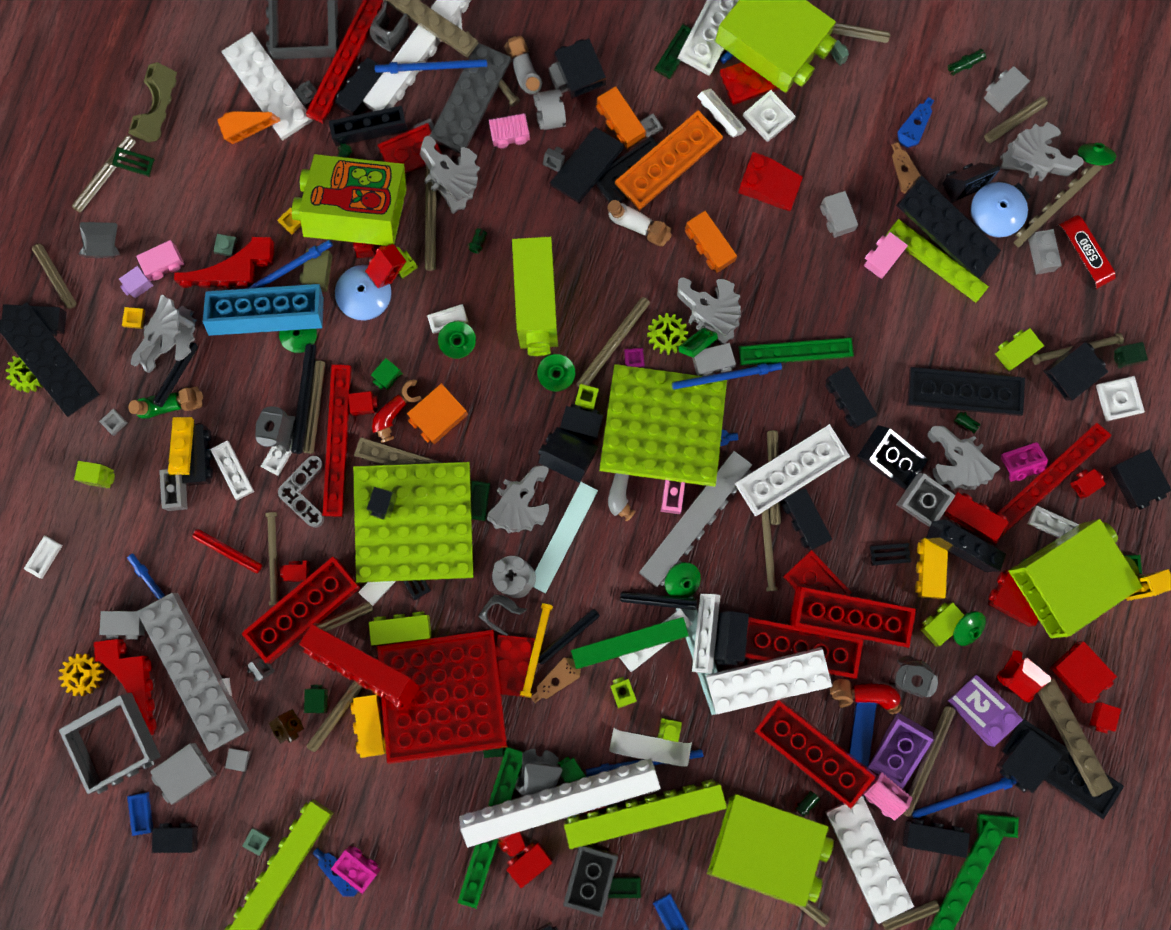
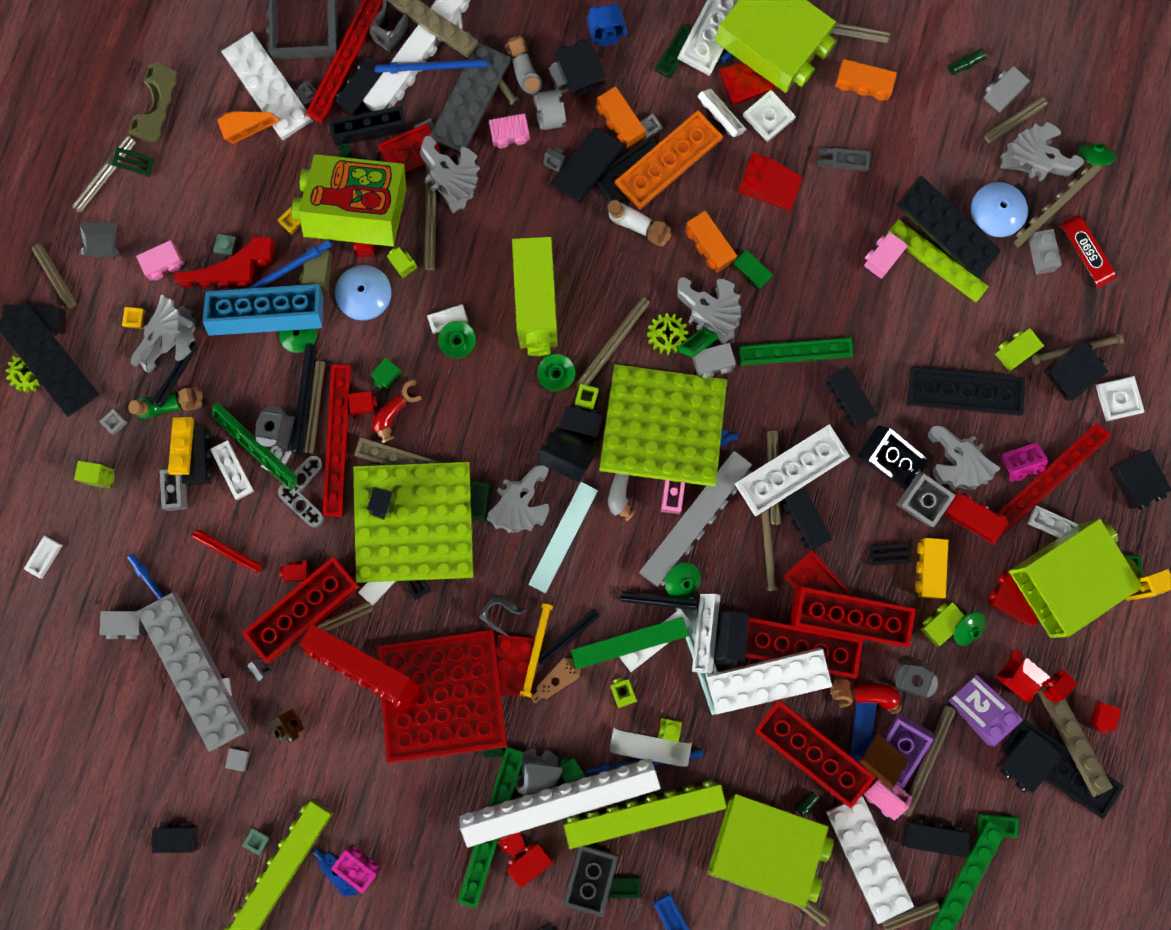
(80, 665): yellow gear -> none
(80, 755): dark grey window -> none
(131, 673): red arch -> none
(135, 282): lavender brick -> none
(140, 813): blue tile -> none
(182, 773): light grey brick -> none
(249, 442): none -> green tile
(272, 557): dark tan bar -> none
(315, 699): dark green brick -> none
(334, 717): dark tan axle -> none
(368, 726): yellow brick -> none
(385, 265): red brick -> none
(400, 629): lime brick -> none
(436, 414): orange brick -> none
(477, 241): dark green pin -> none
(505, 570): light grey brick -> none
(606, 24): none -> blue brick
(634, 357): magenta tile -> none
(752, 269): none -> green tile
(761, 369): blue bar -> none
(839, 52): sand green plate -> none
(839, 214): light grey brick -> none
(845, 159): none -> dark grey hinge
(865, 80): none -> orange brick
(884, 761): none -> reddish brown tile
(908, 177): medium nougat piece -> none
(915, 131): blue piece -> none
(966, 546): black brick -> none
(967, 422): dark green pin -> none
(969, 180): black slope -> none
(1002, 784): blue bar -> none
(1059, 686): none -> red brick
(1083, 672): red brick -> none
(1087, 483): red brick -> none
(1130, 355): clear green brick -> none

